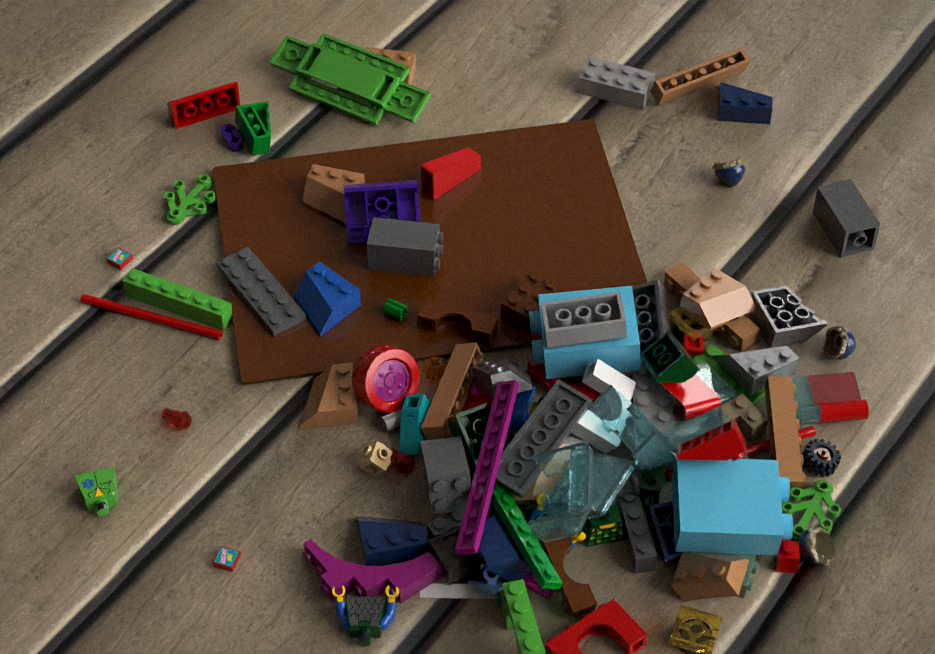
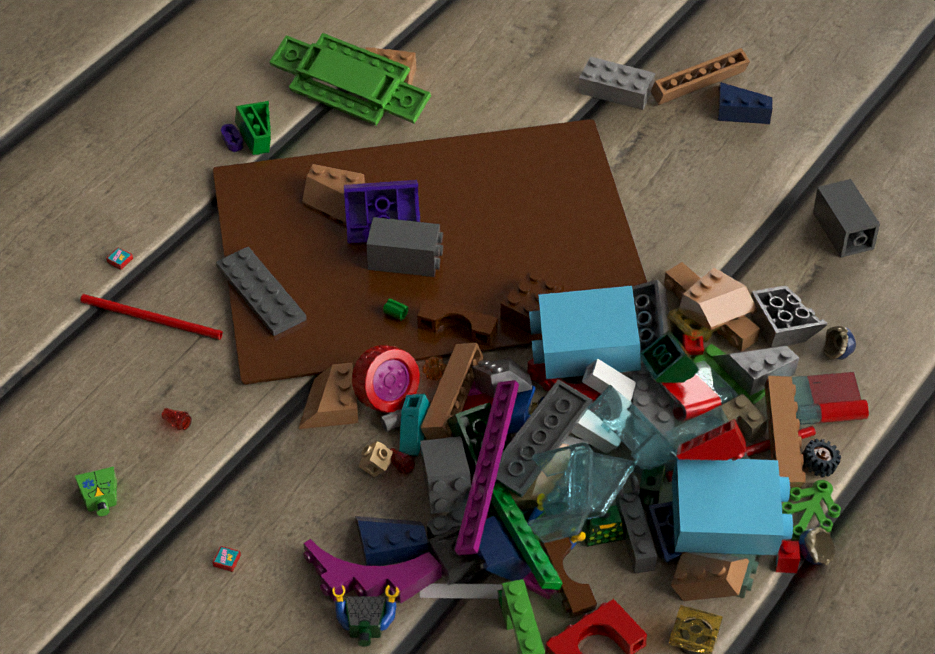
(177, 215): bright green plant -> none
(178, 299): bright green brick -> none
(204, 105): red slope -> none
(326, 297): blue wedge -> none
(448, 171): red slope -> none
(490, 585): medium blue piece -> none
(583, 320): light grey brick -> none
(730, 172): dark blue hair -> none

